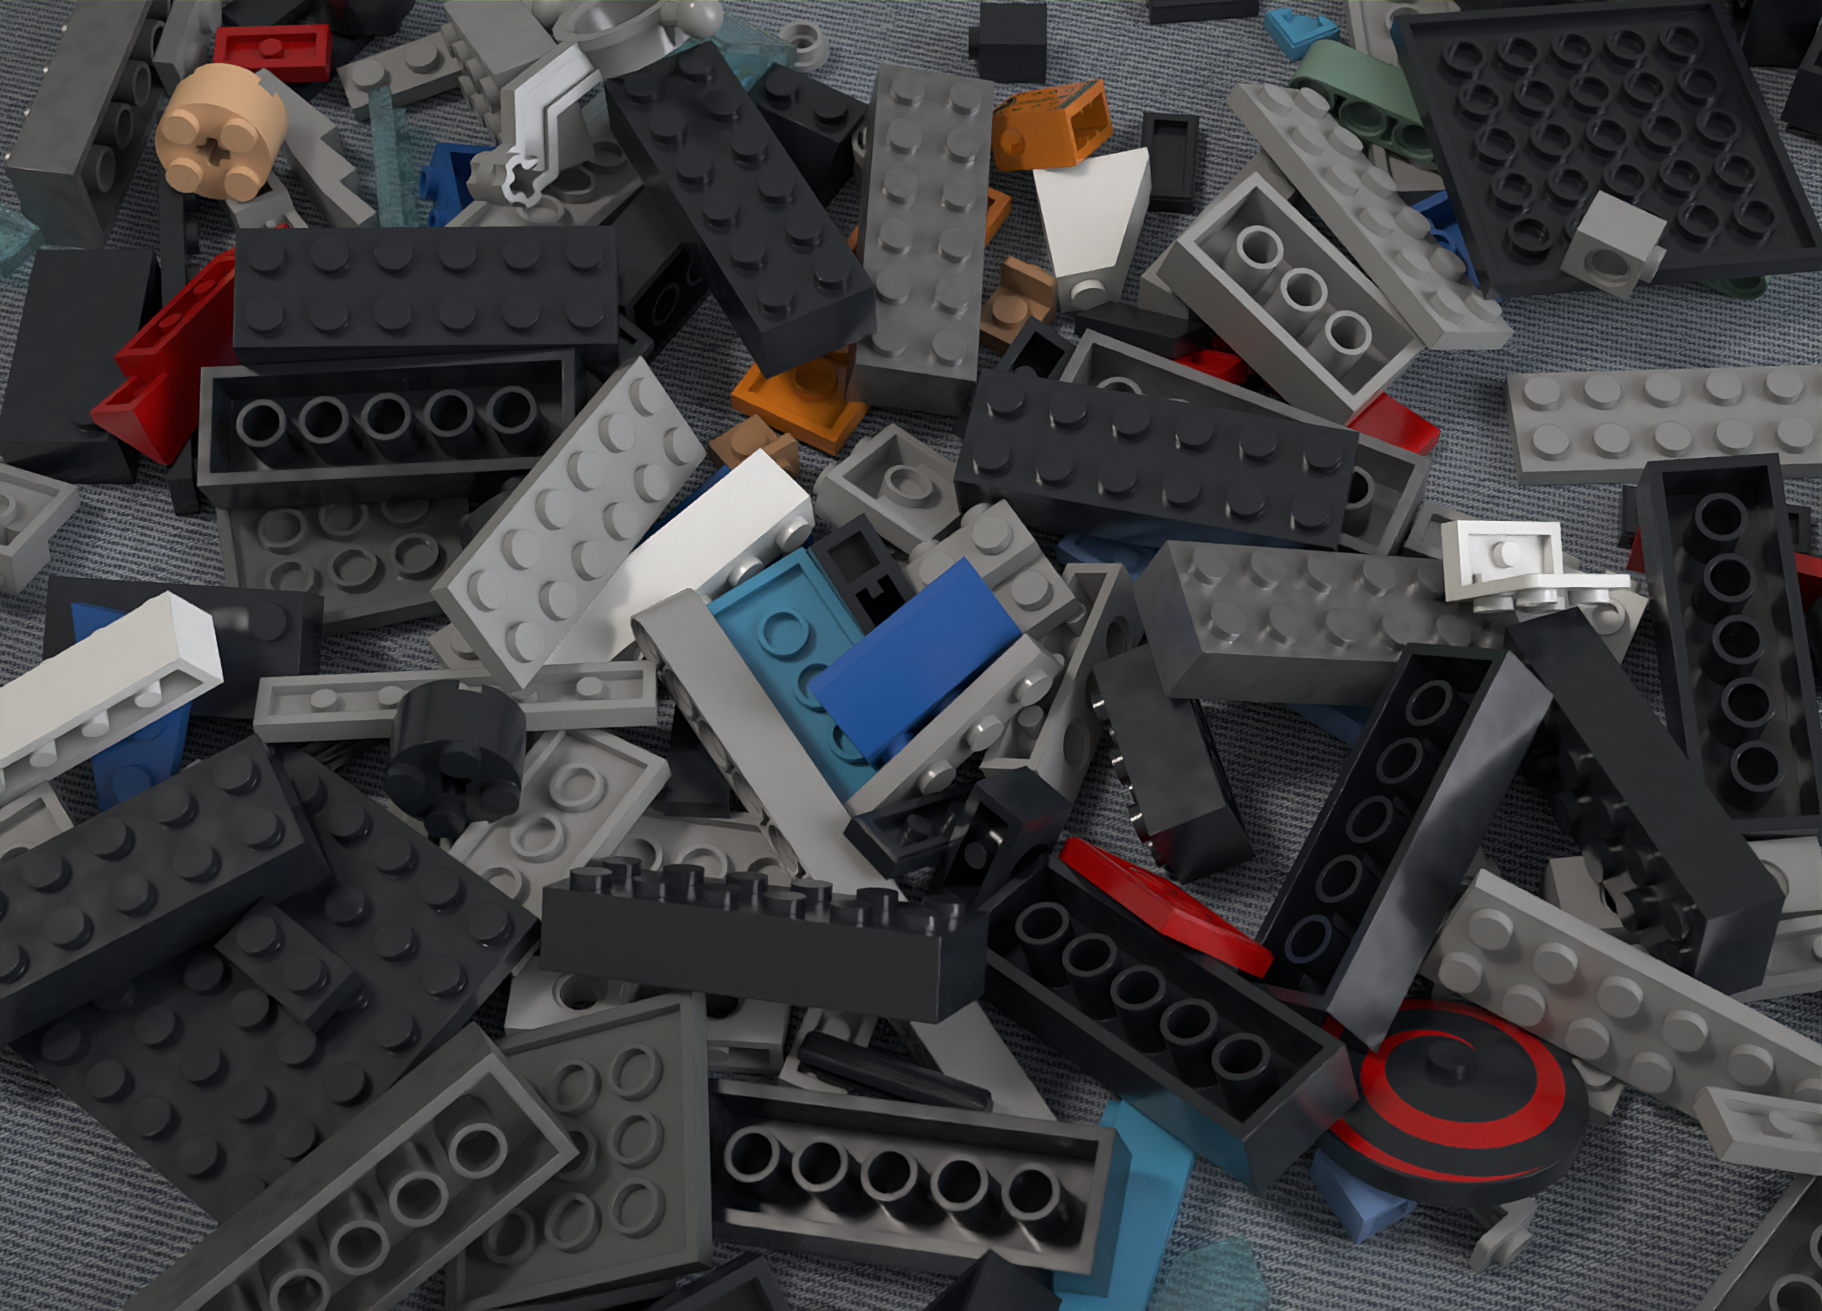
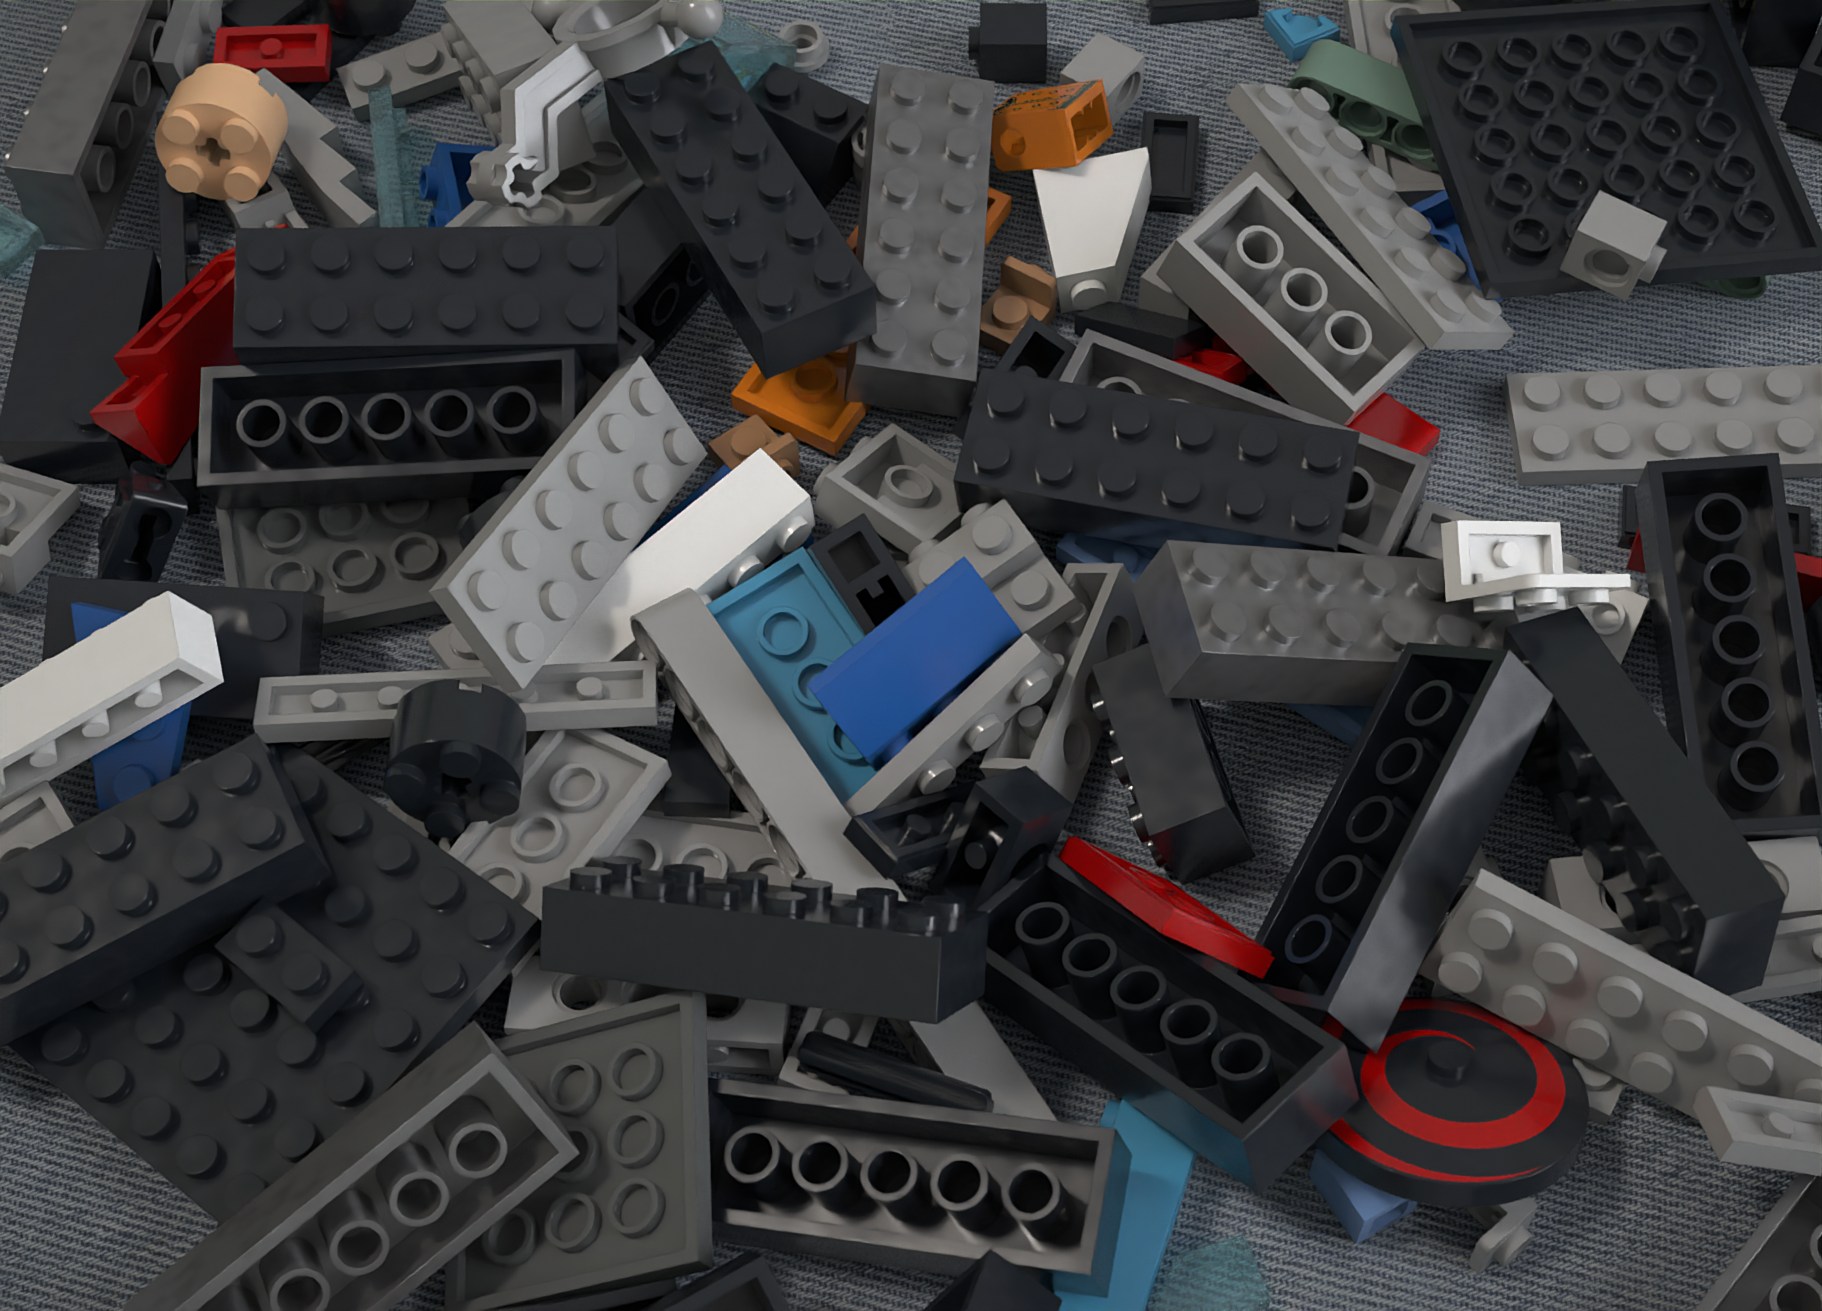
(140, 526): none -> black piece
(1114, 63): none -> light grey brick

